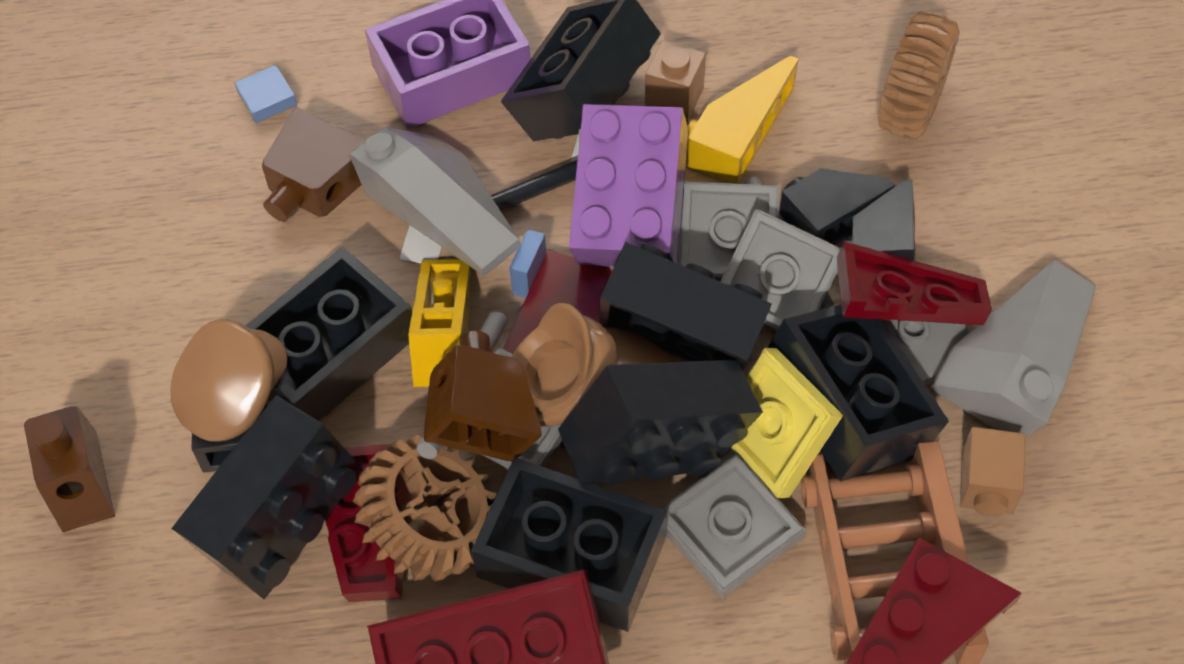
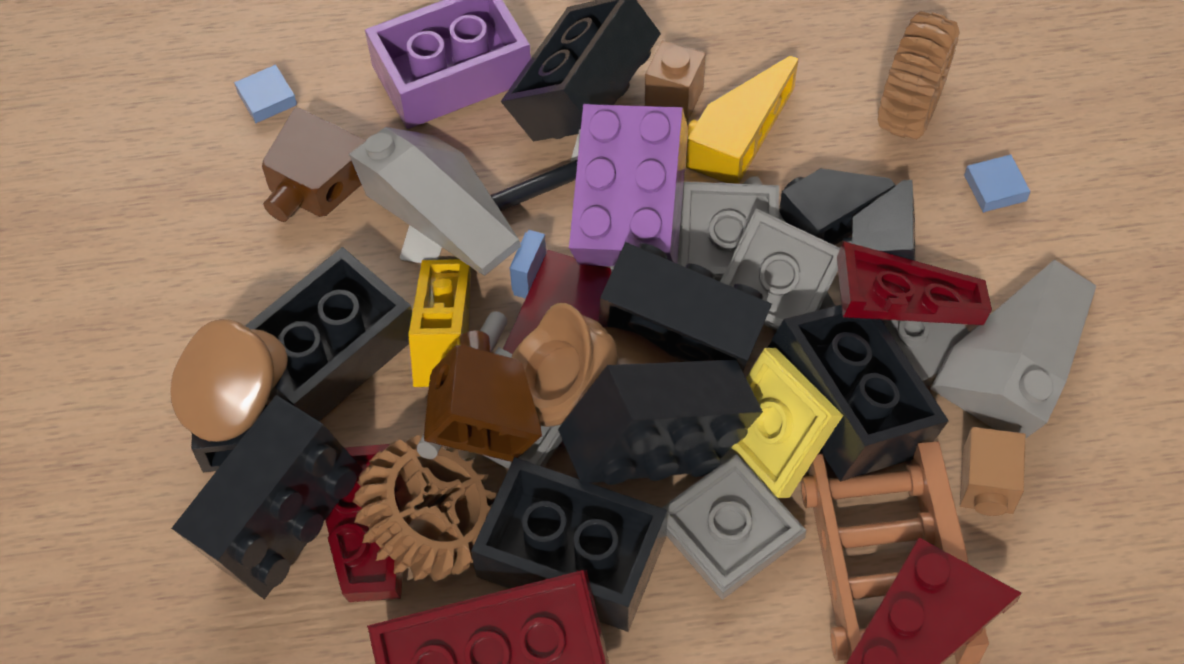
(65, 450): reddish brown torso -> none
(997, 183): none -> medium blue tile

